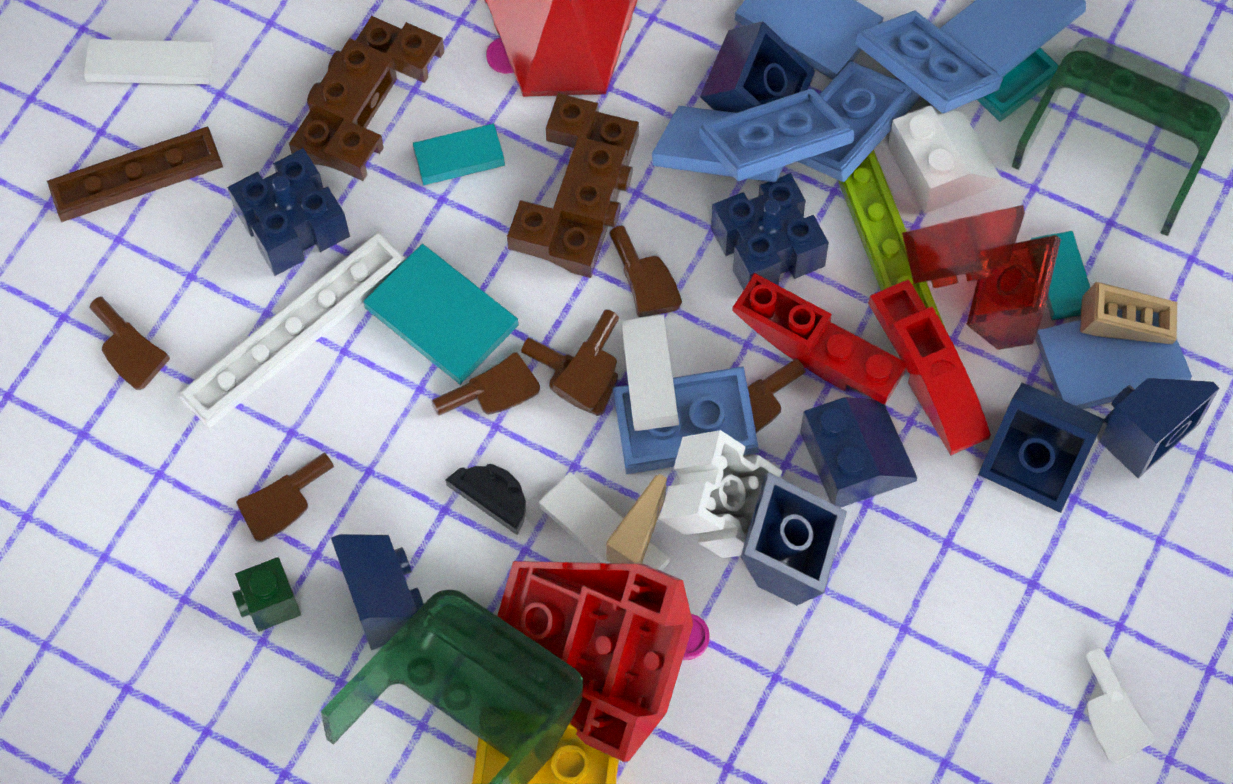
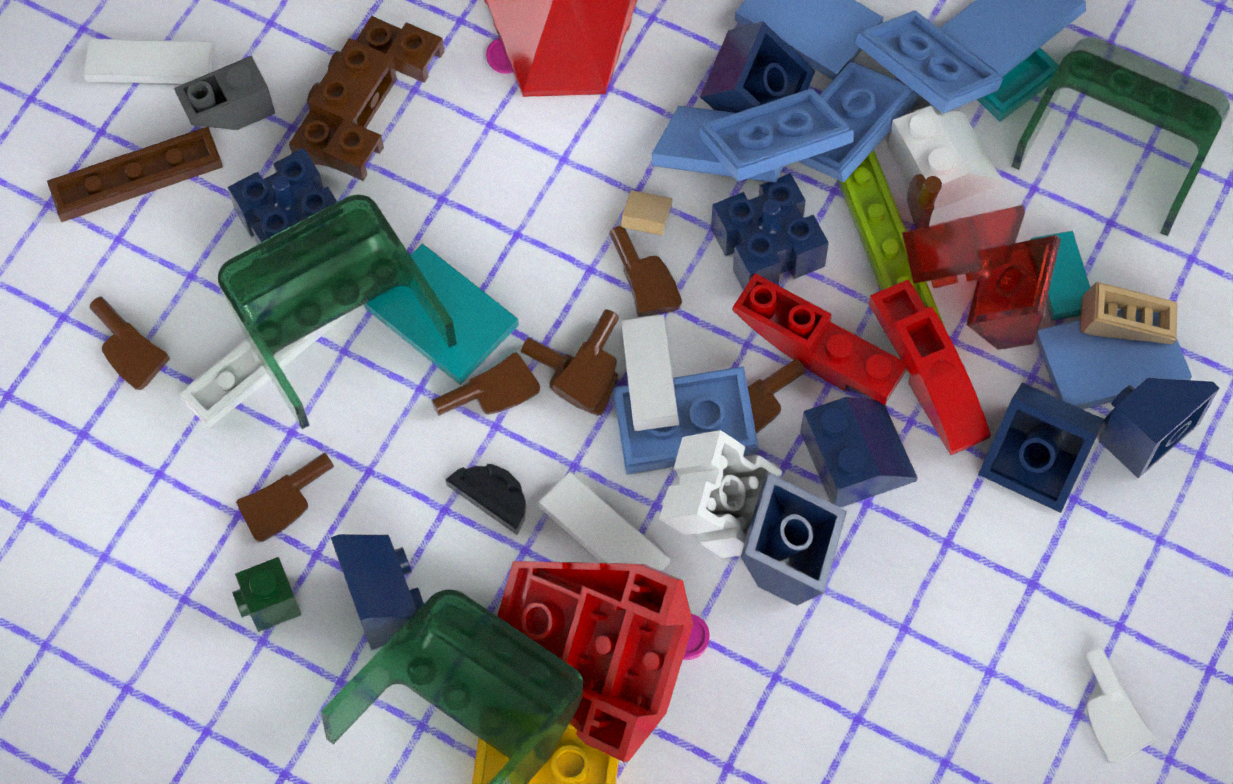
(227, 97): none -> dark grey slope
(317, 276): none -> clear green windscreen
(458, 154): teal tile -> none
(589, 192): reddish brown bracket -> none
(634, 533): tan slope -> none
(646, 212): none -> tan tile
(921, 198): none -> reddish brown piece

